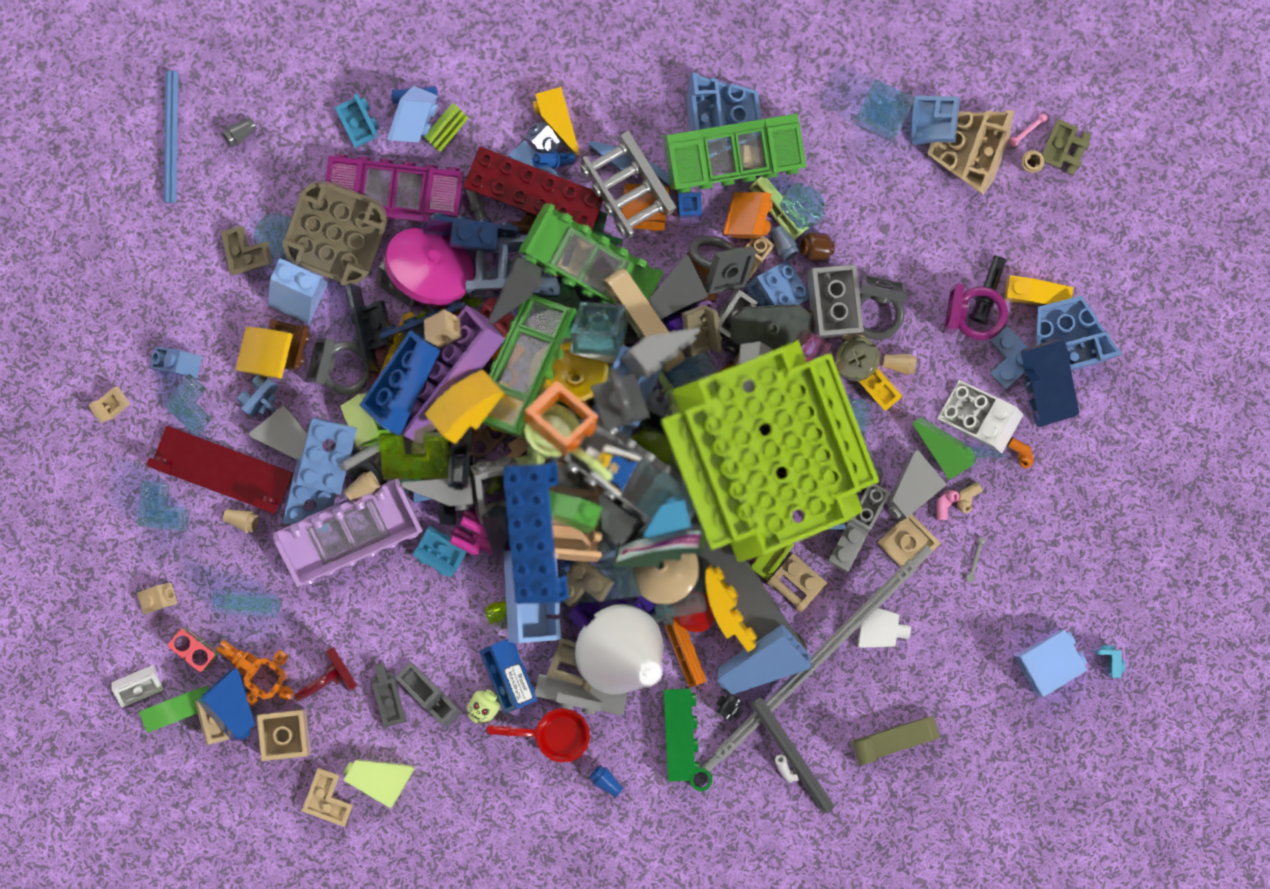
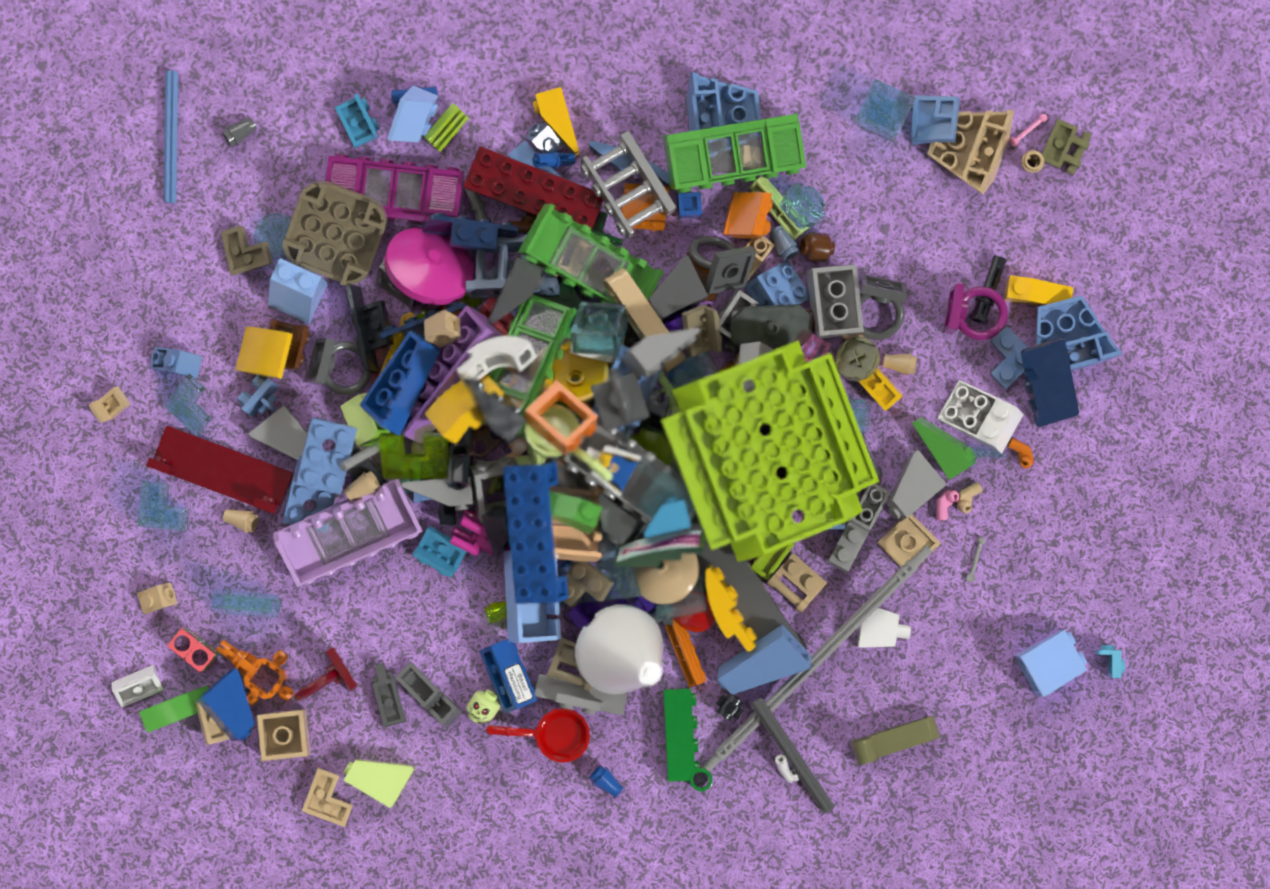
(495, 353): none -> white arch
(495, 414): none -> black slope

